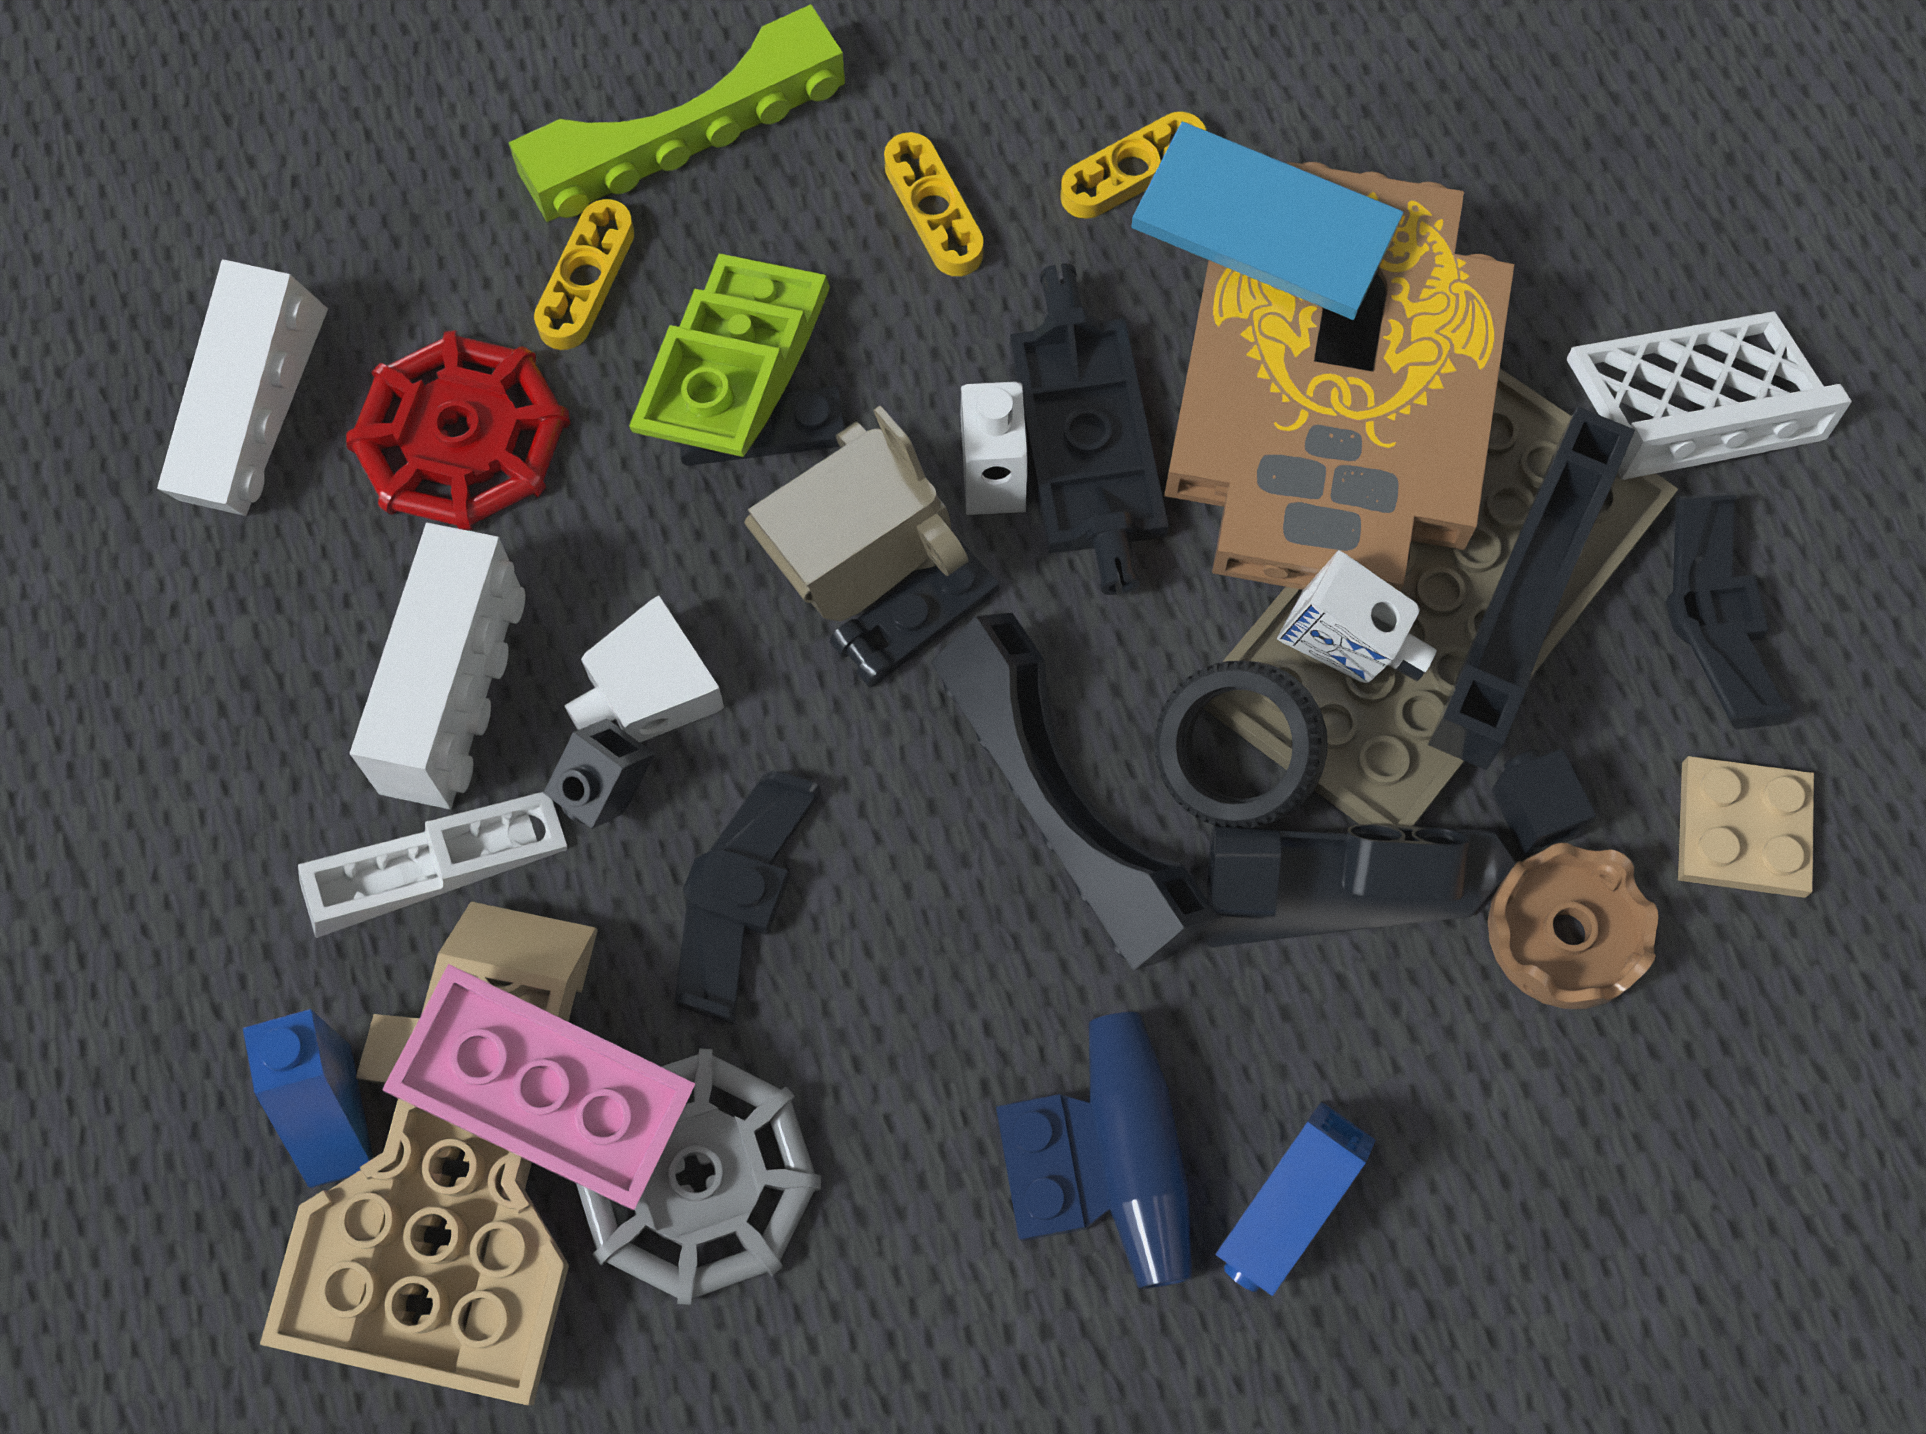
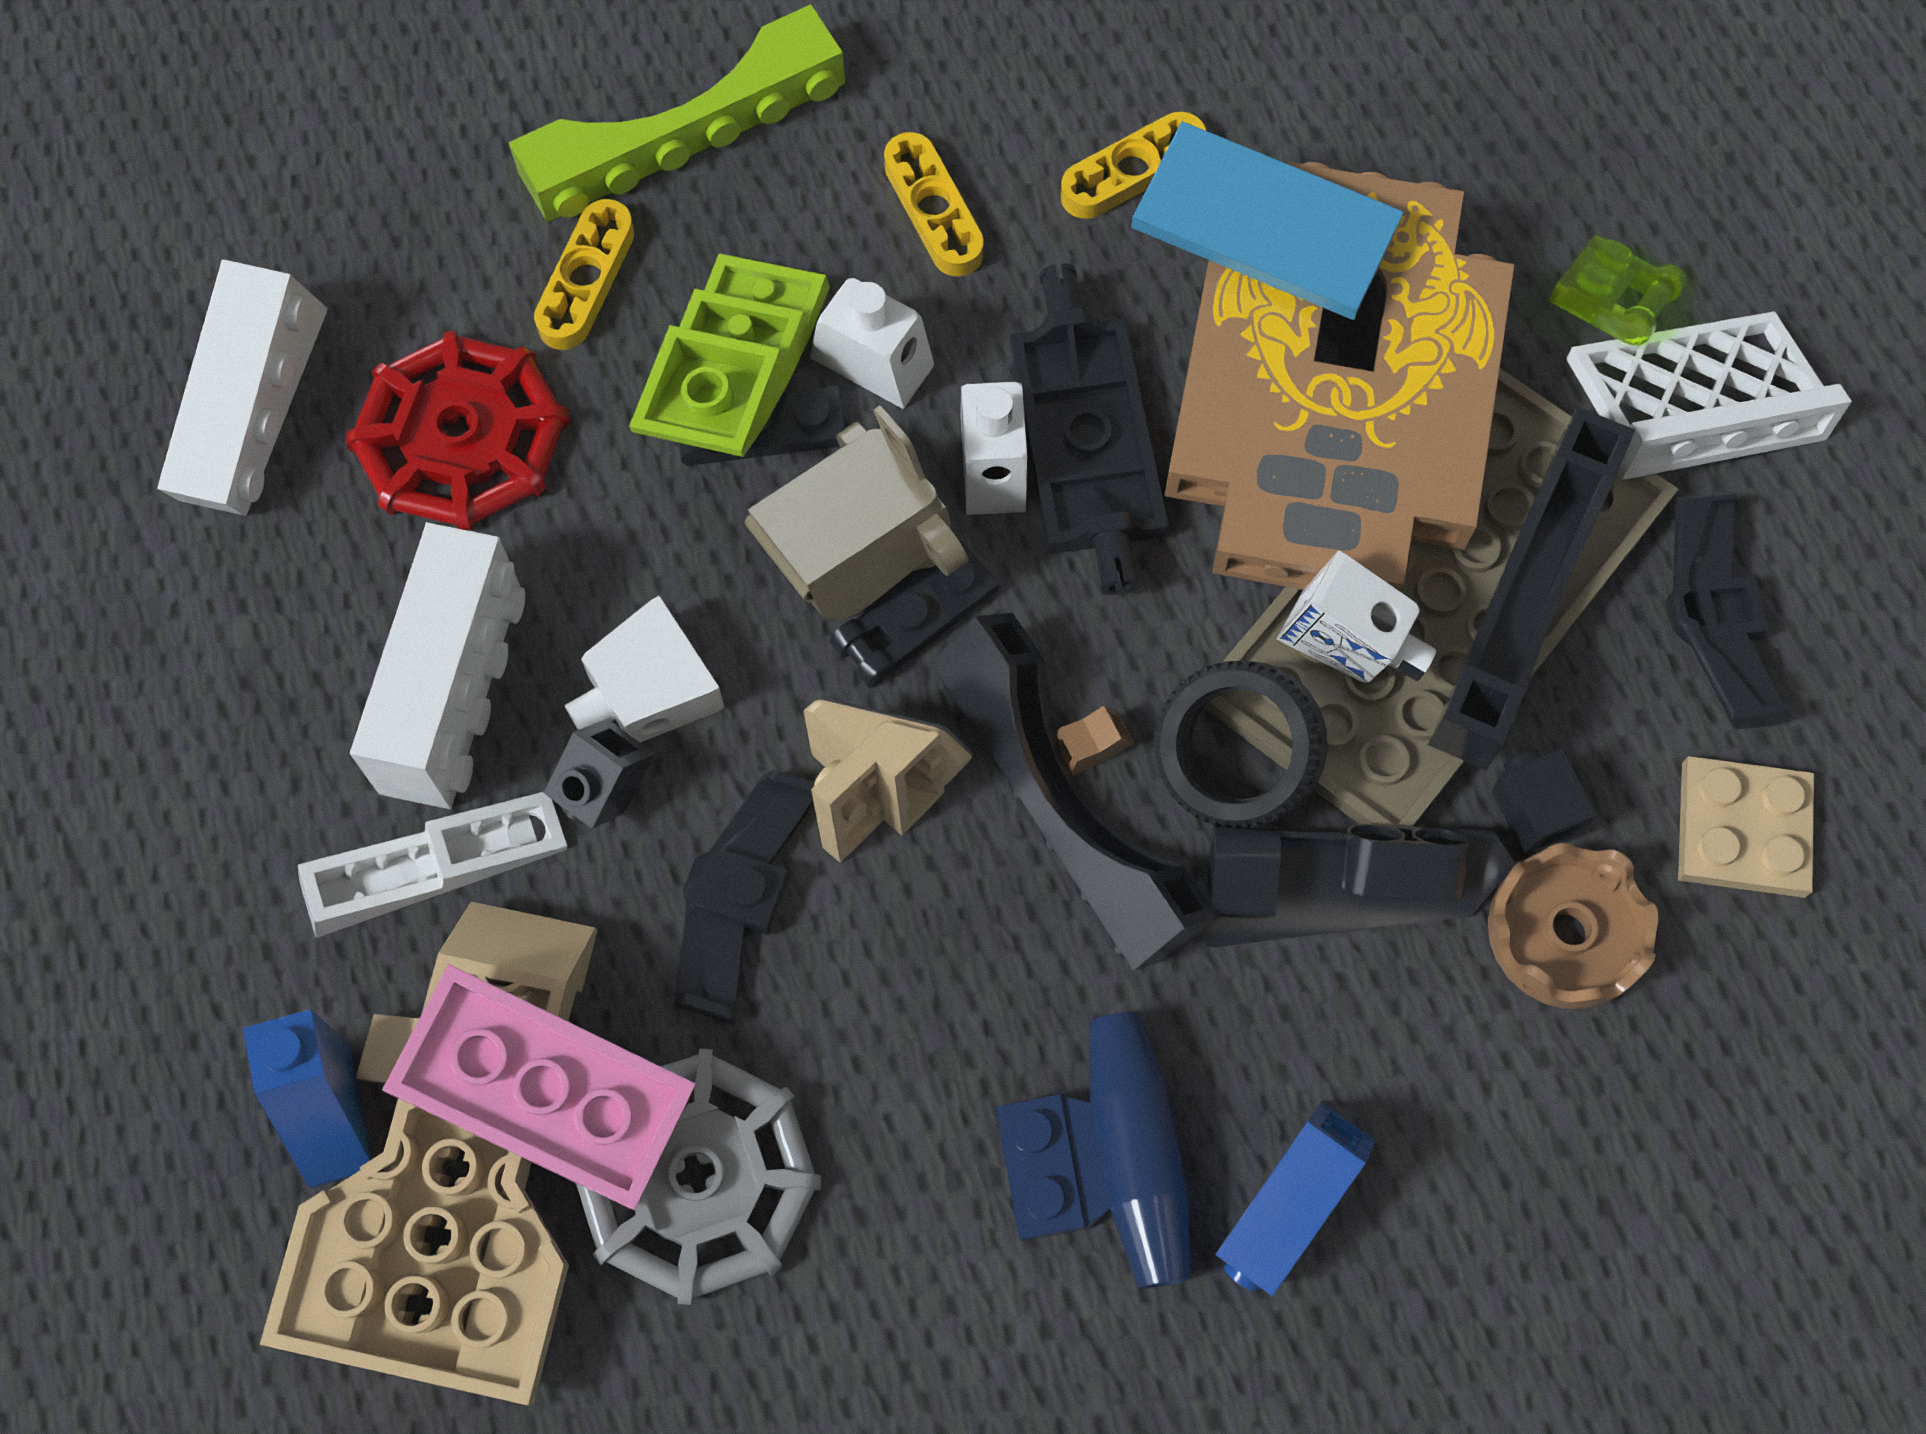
(868, 336): none -> white torso
(875, 770): none -> tan piece
(1093, 739): none -> medium nougat piece
(1602, 278): none -> clear neon green plate

